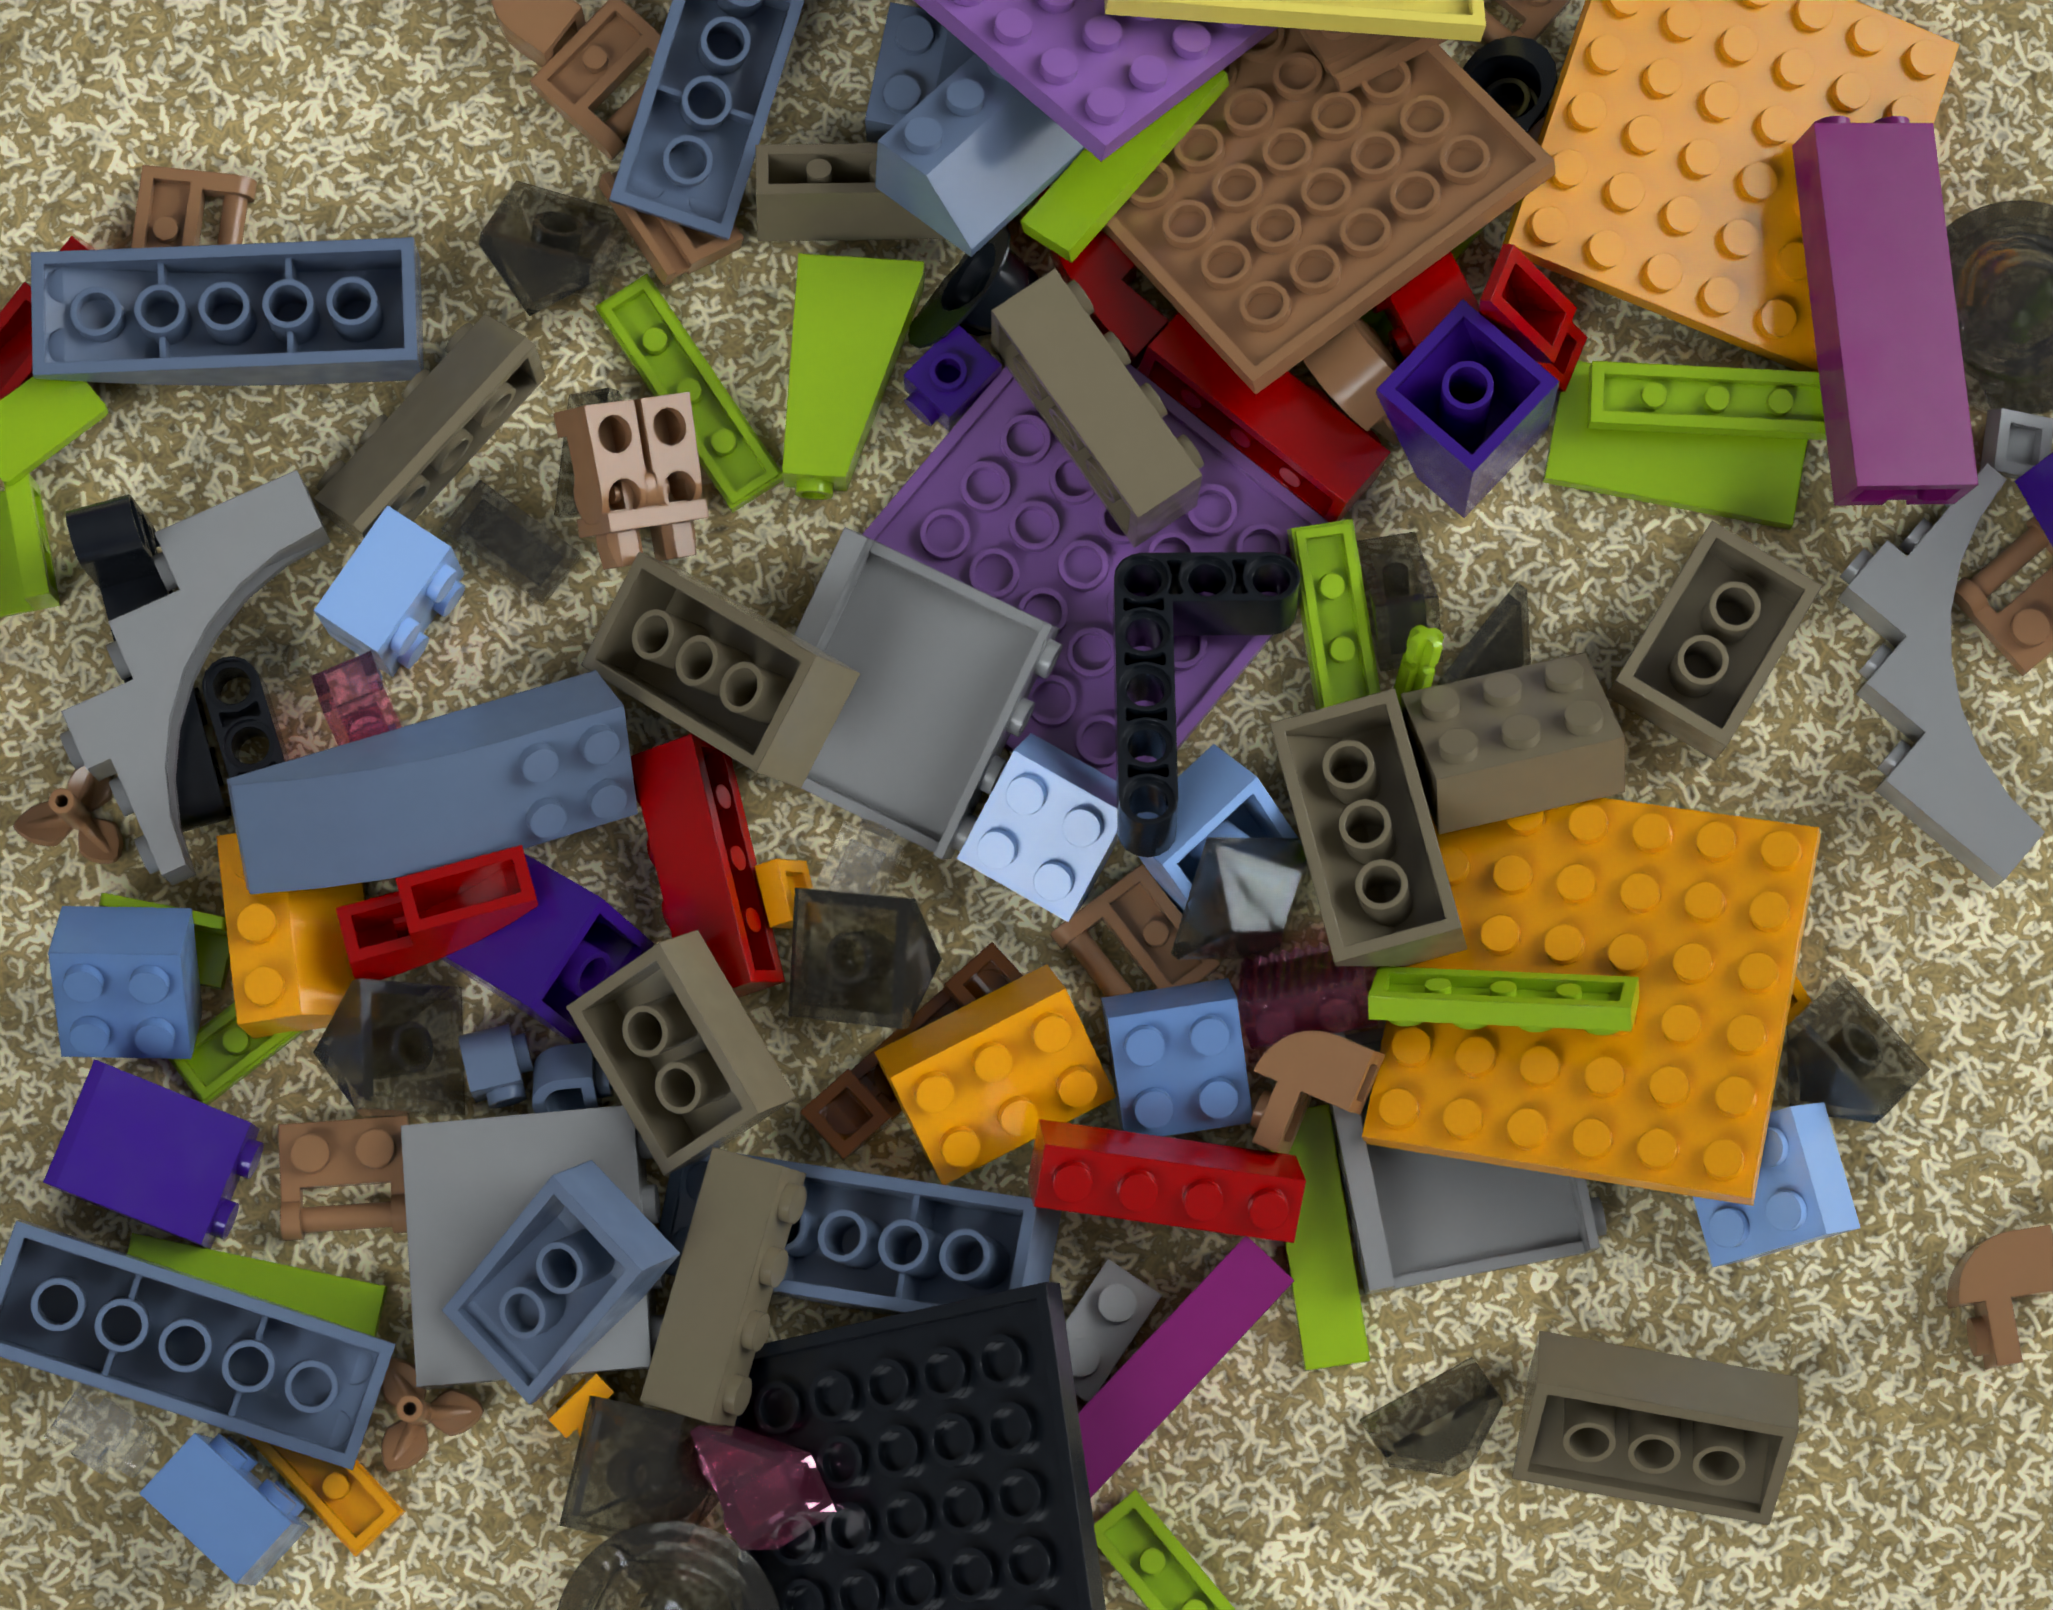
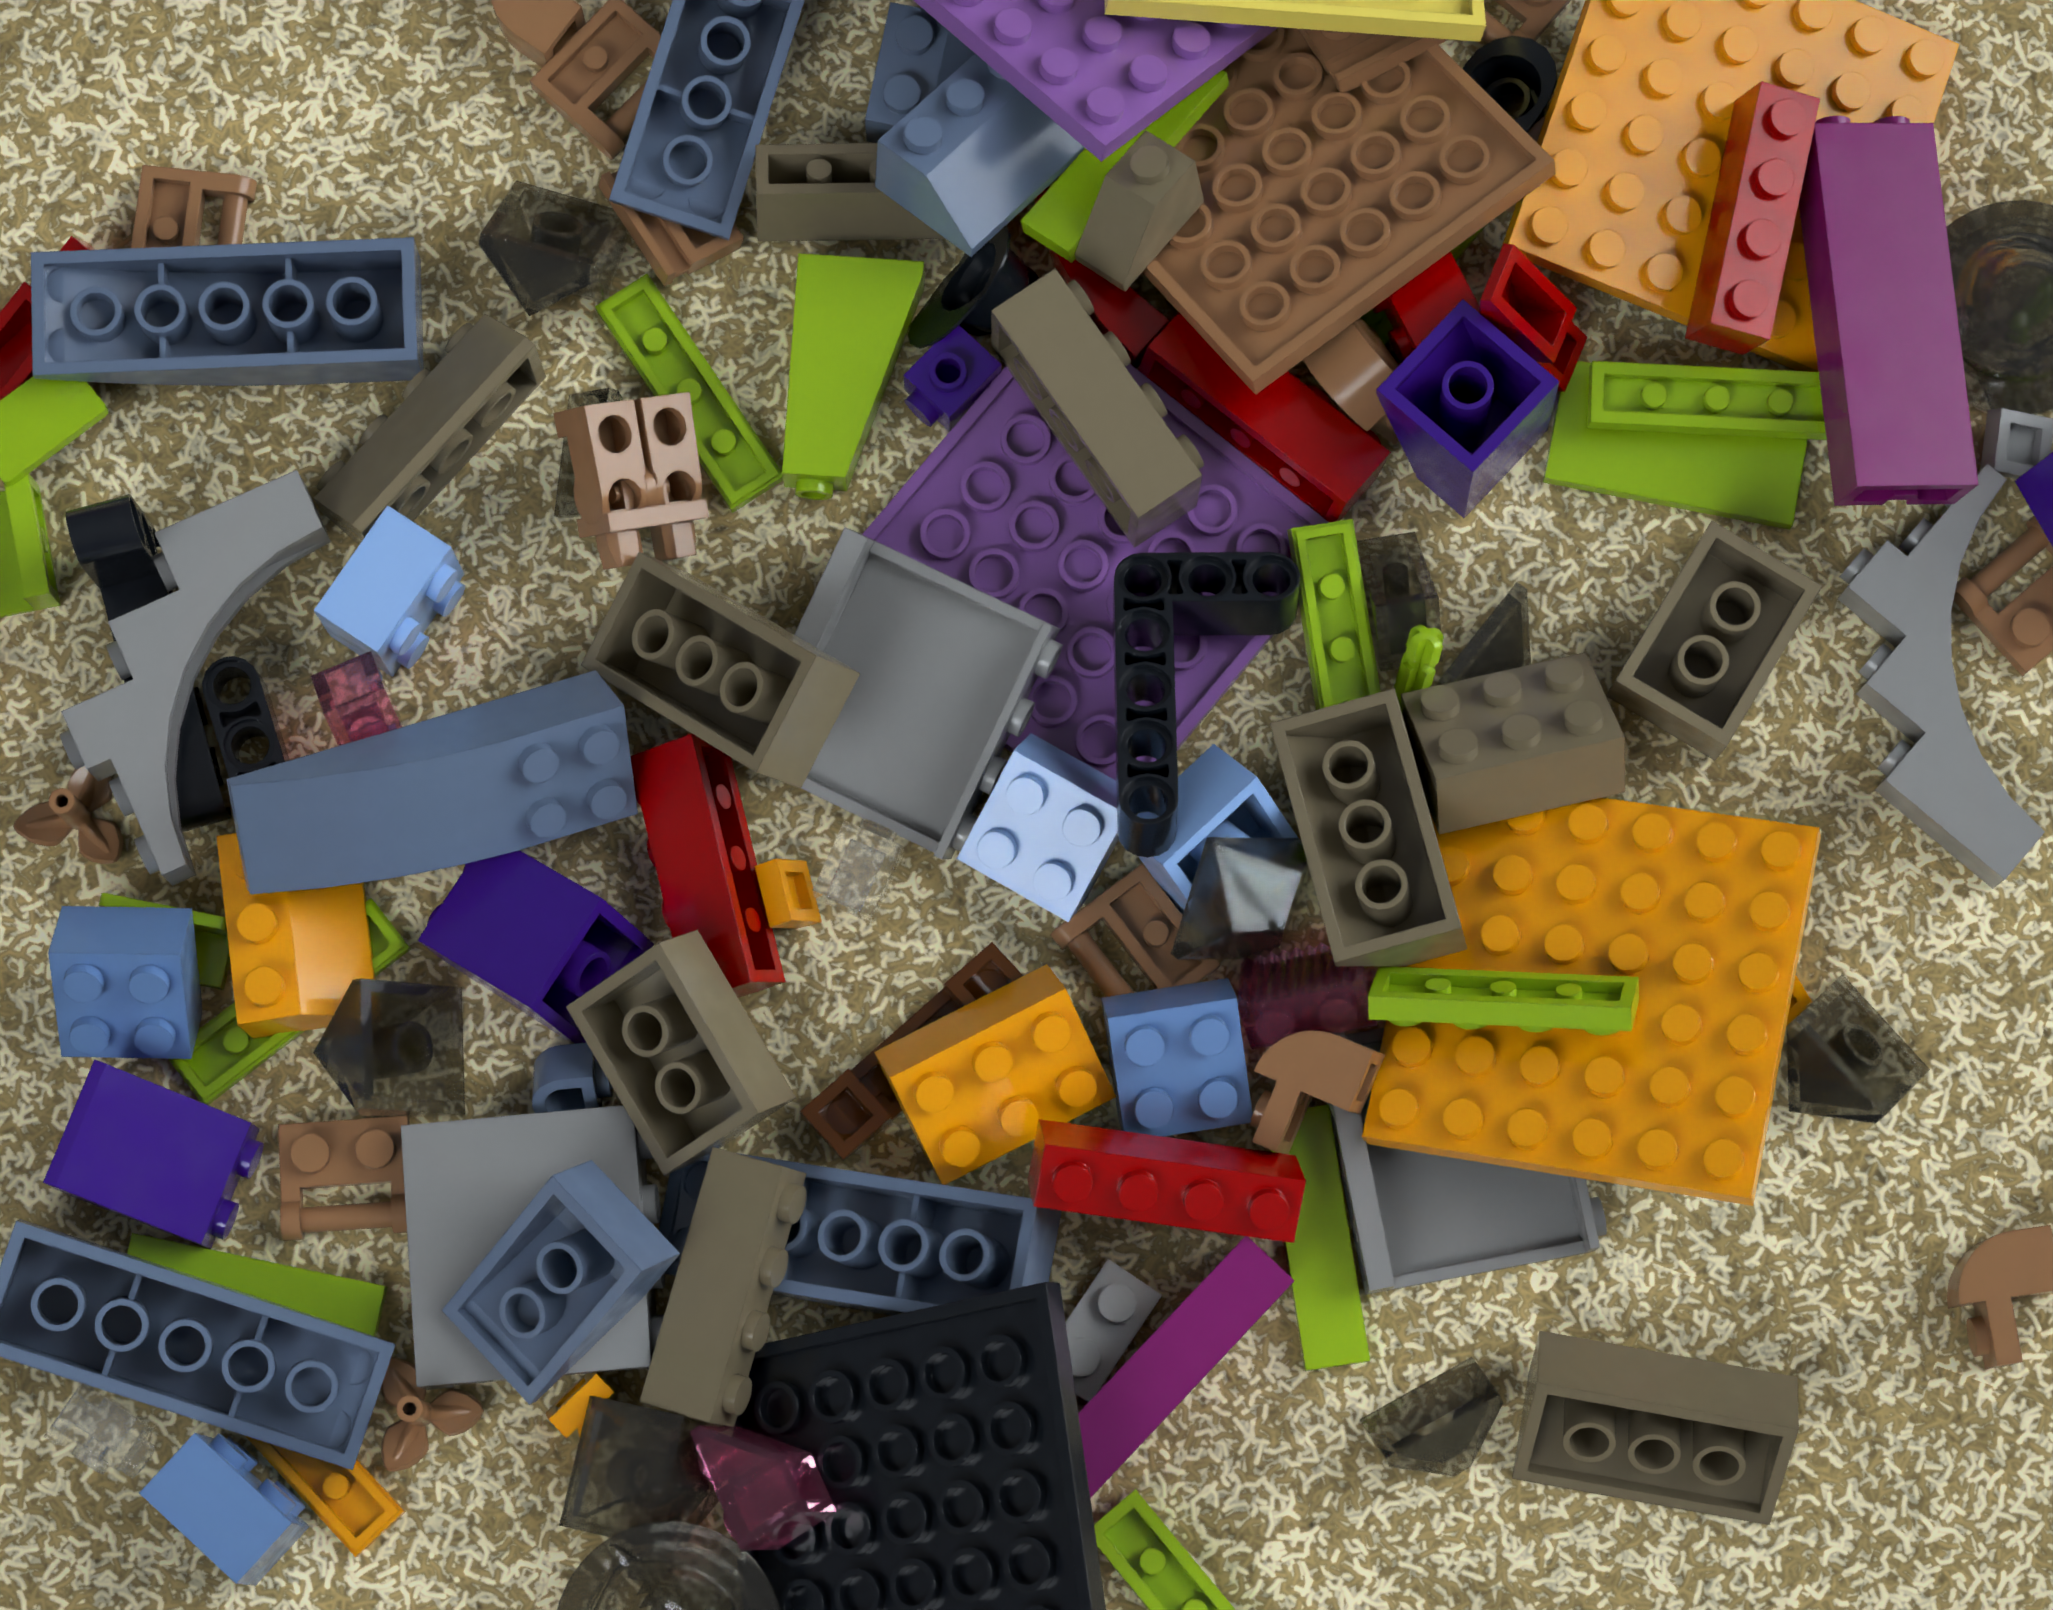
(436, 913): red slope -> none
(496, 1065): sand blue plate -> none
(511, 542): clear smoke tile -> none
(859, 958): clear smoke slope -> none
(1139, 210): none -> dark tan slope
(1752, 218): none -> brick
(1797, 1196): light blue brick -> none

